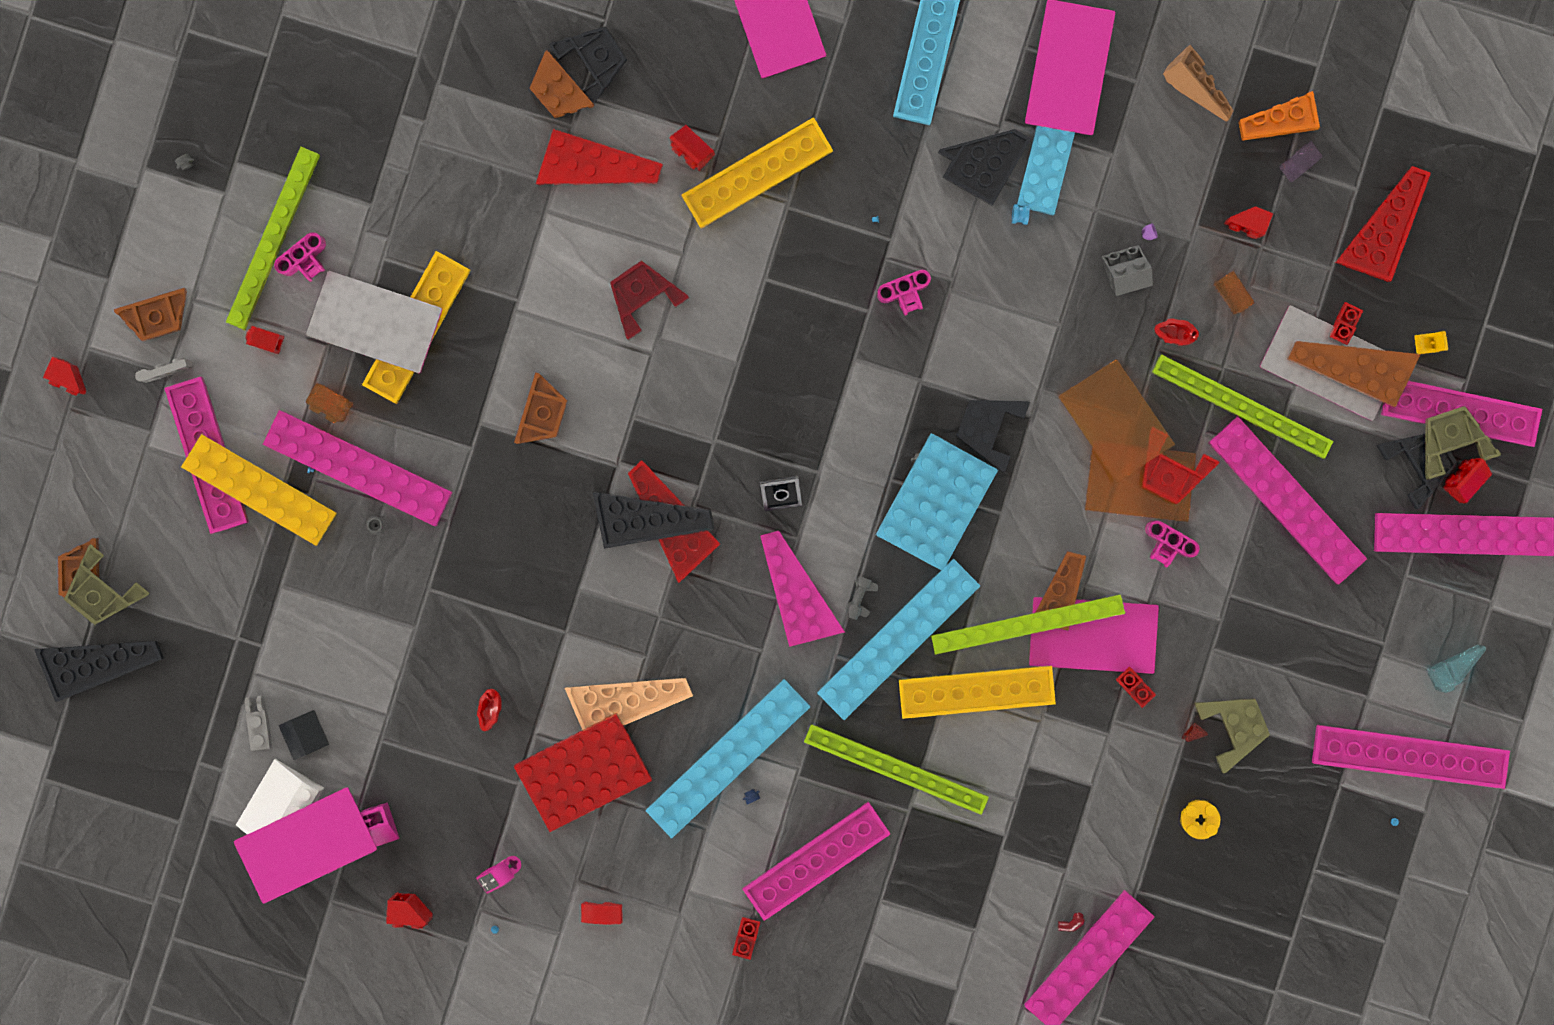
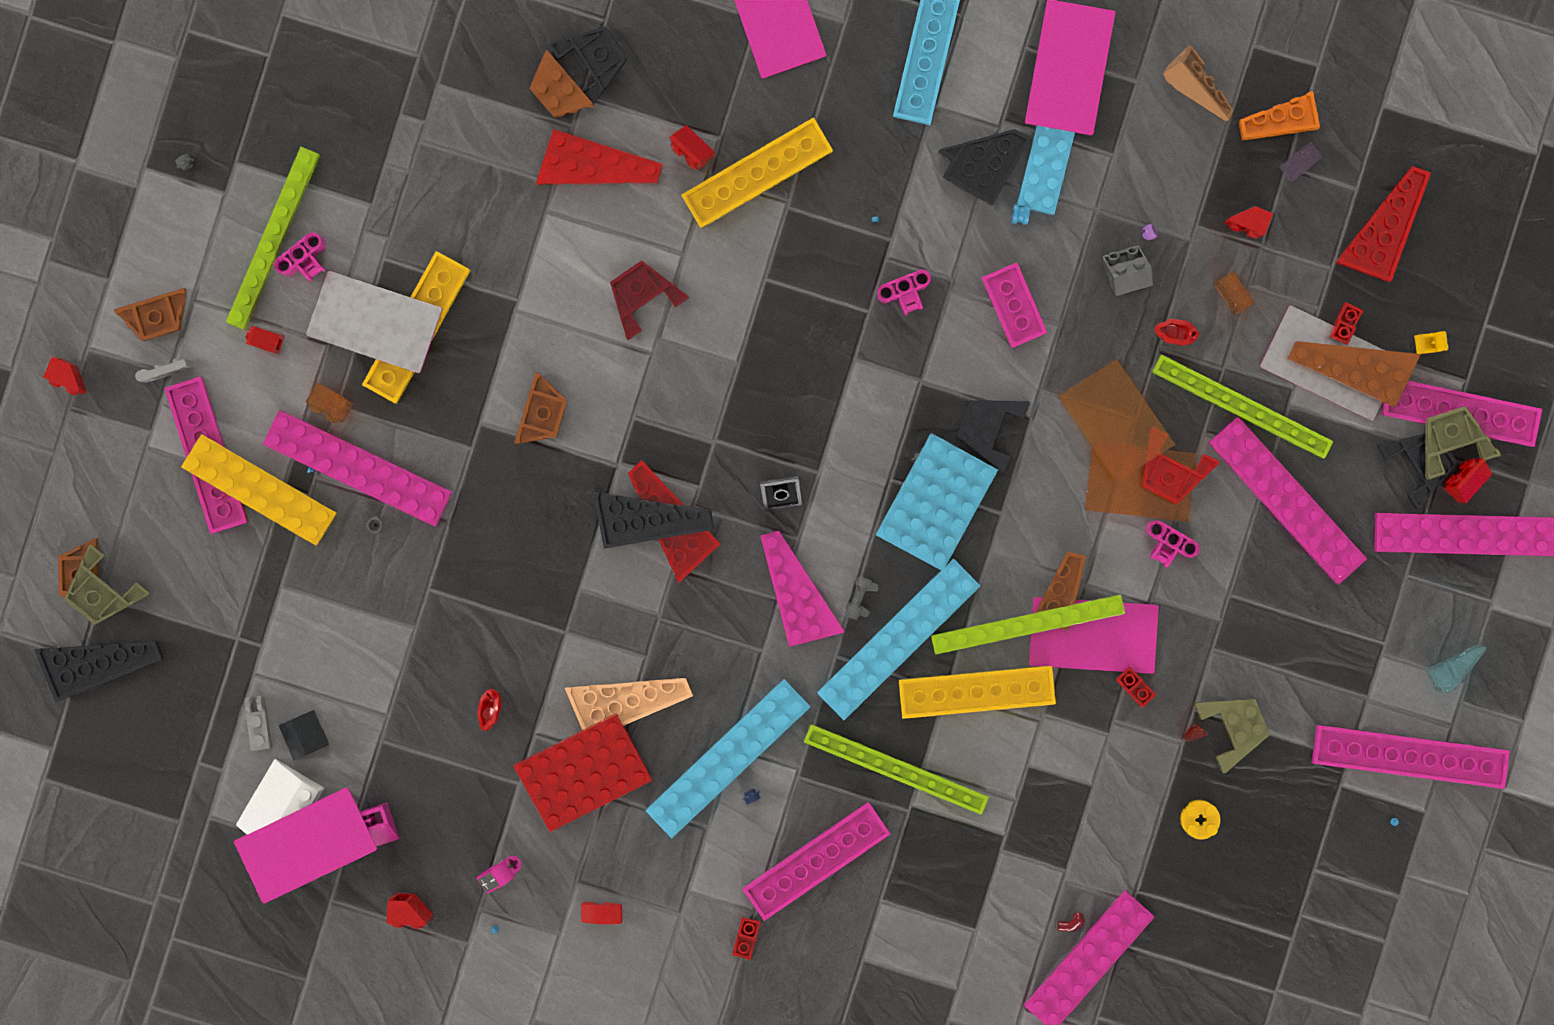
(1014, 305): none -> dark pink plate

